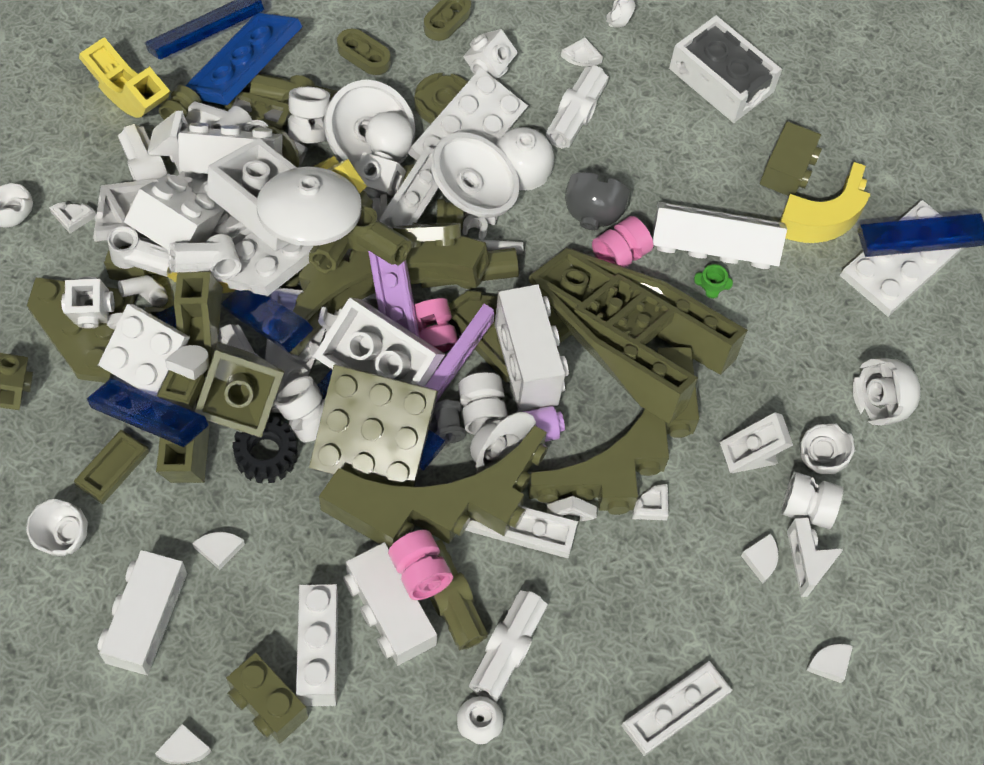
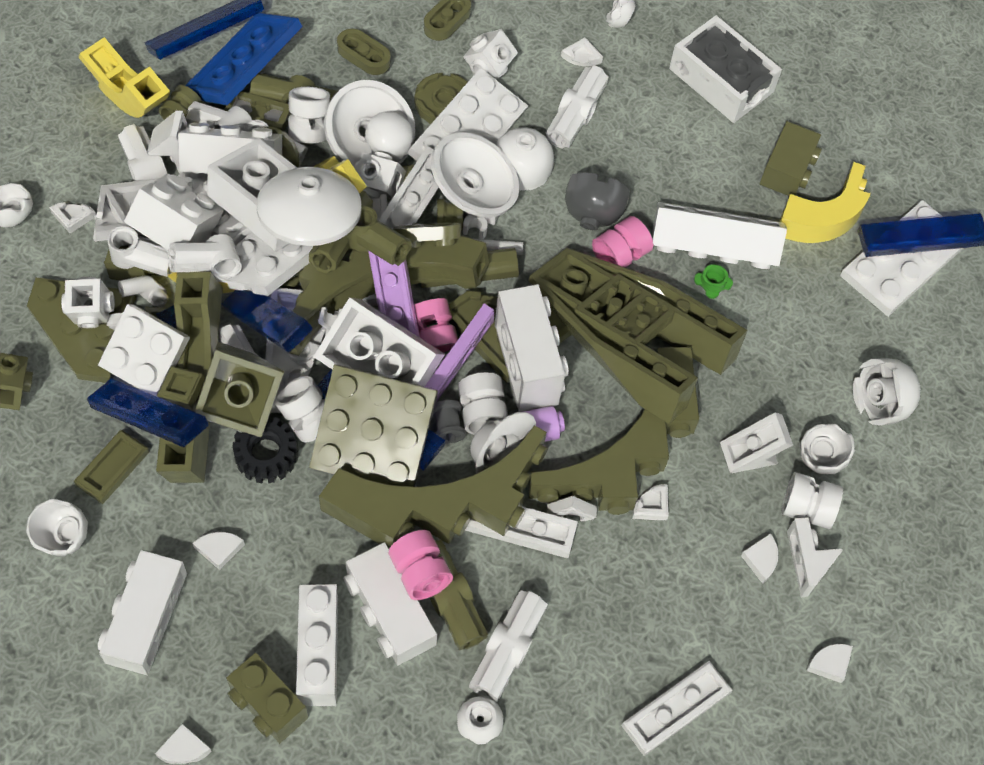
(189, 361): white tile -> none

